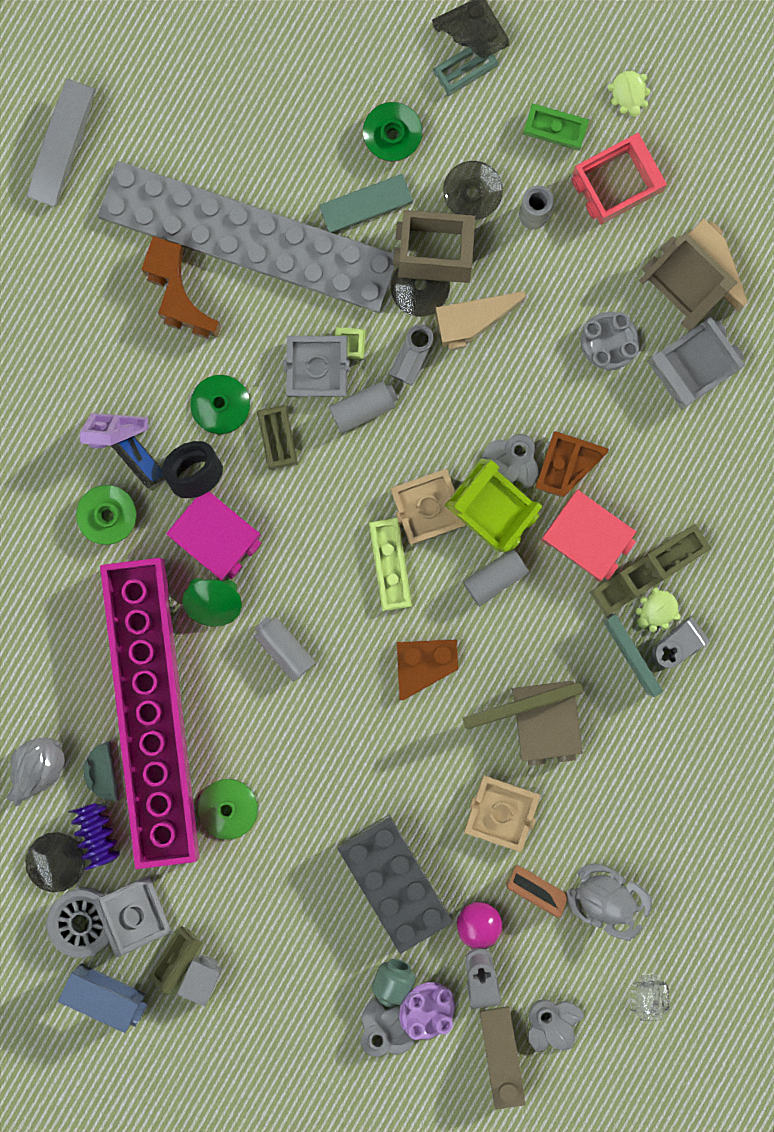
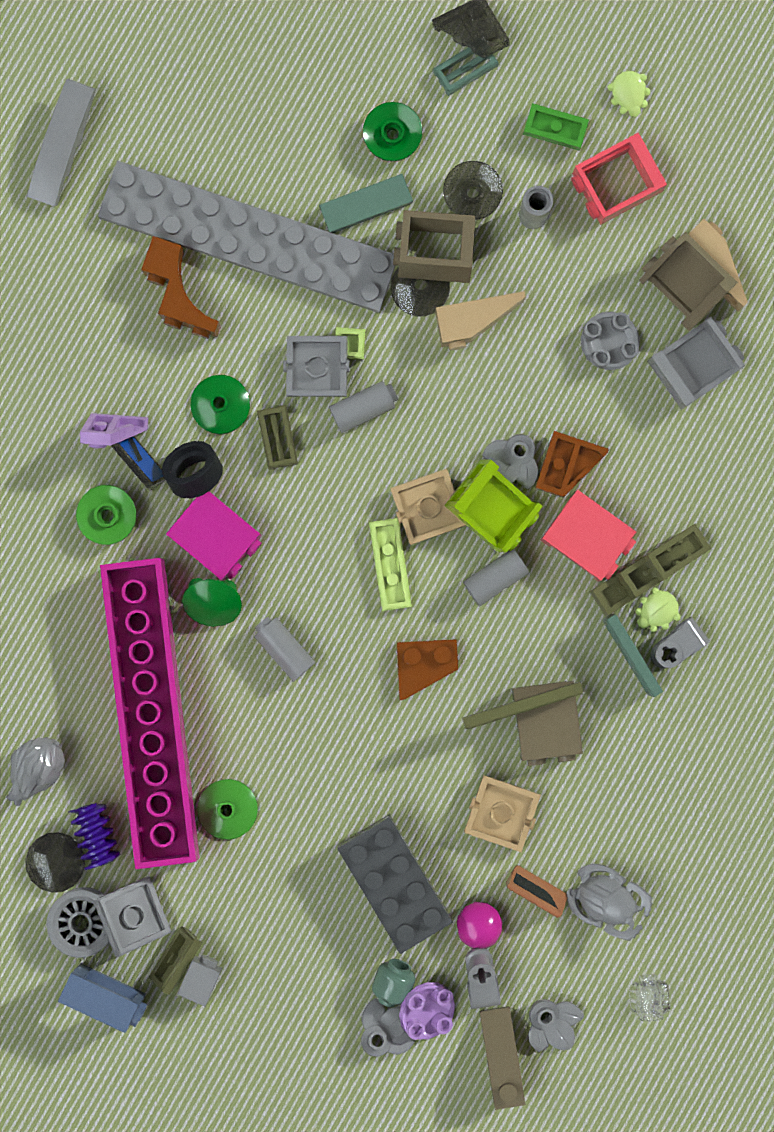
(100, 772): sand green tile -> none
(411, 357): light grey piece -> none

